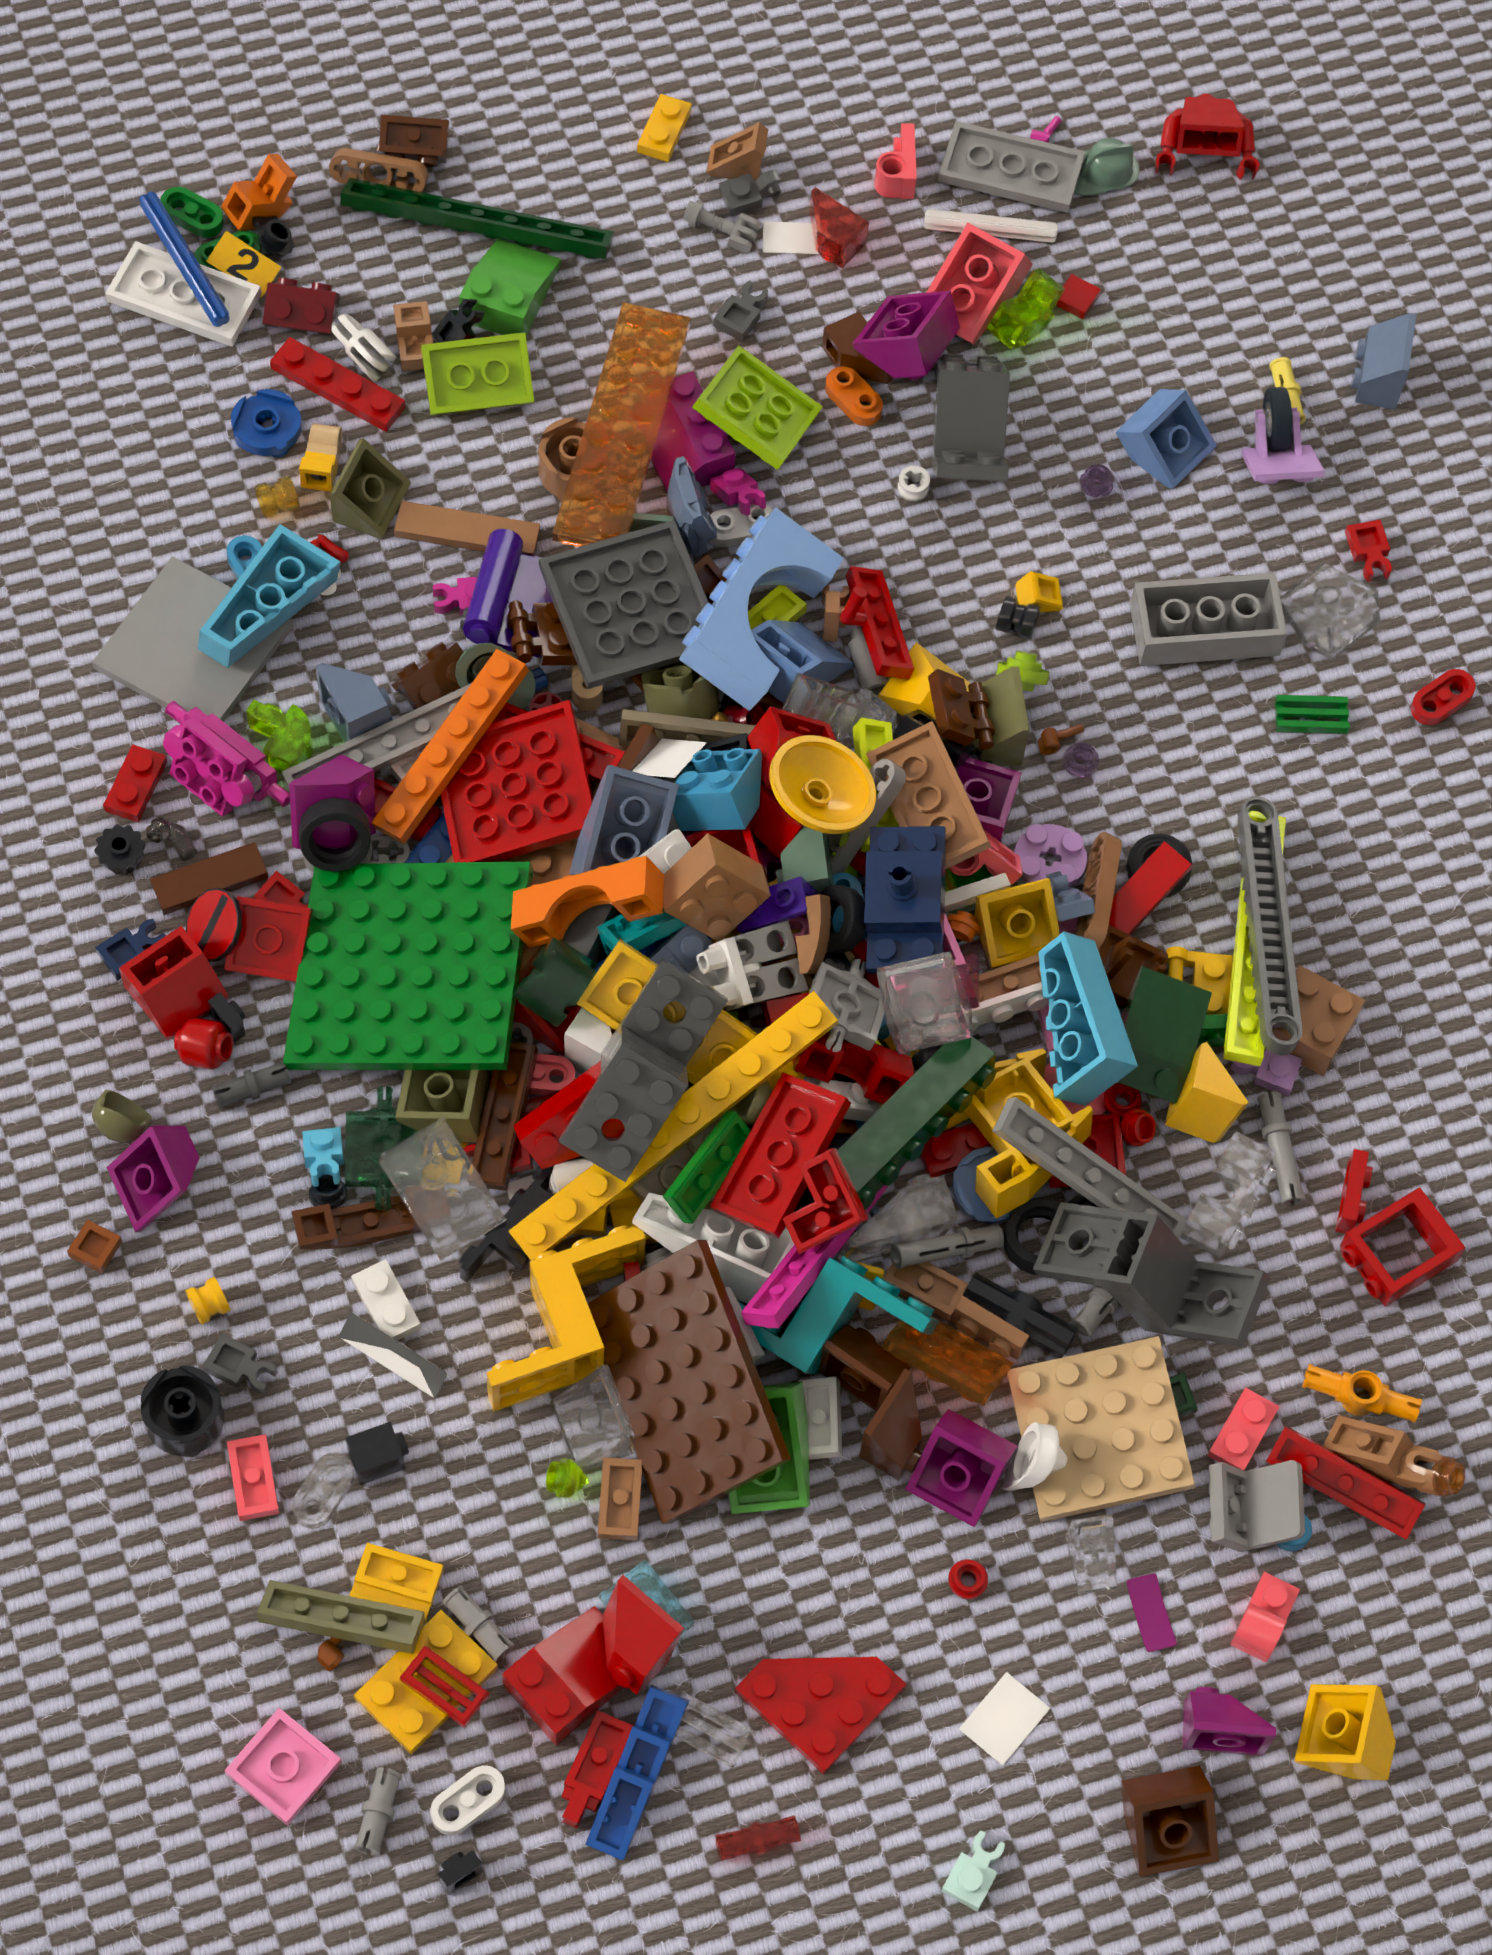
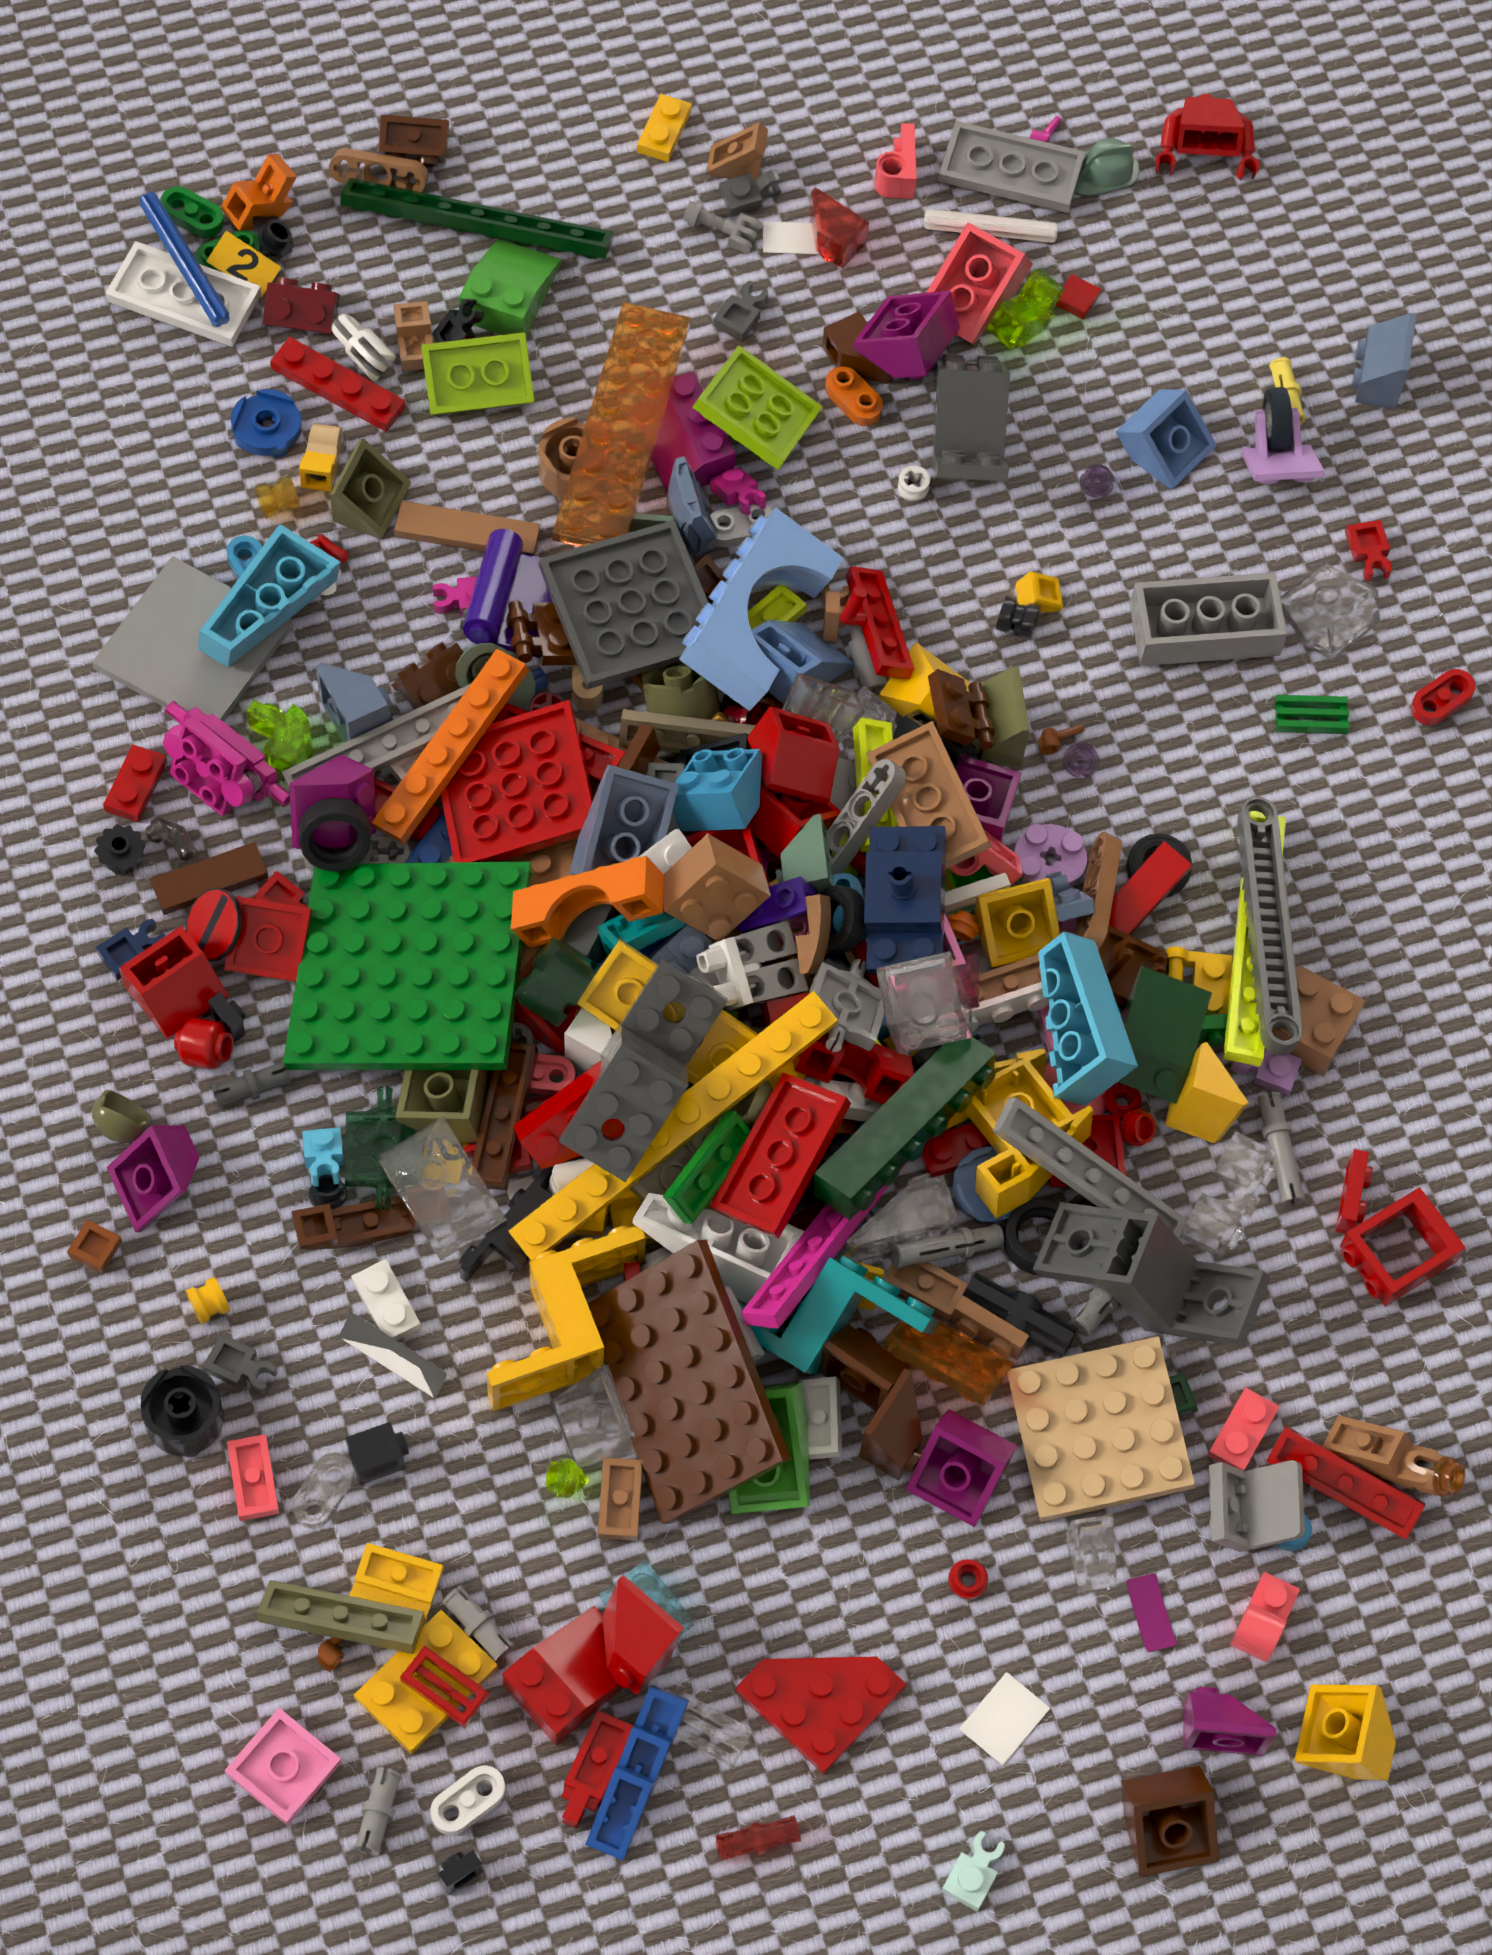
(668, 758): white sticker -> none
(822, 784): yellow dish -> none
(835, 1204): red brick -> none
(1030, 669): lime plate -> none
(1035, 1457): white piece -> none
(1381, 1398): light orange pin -> none

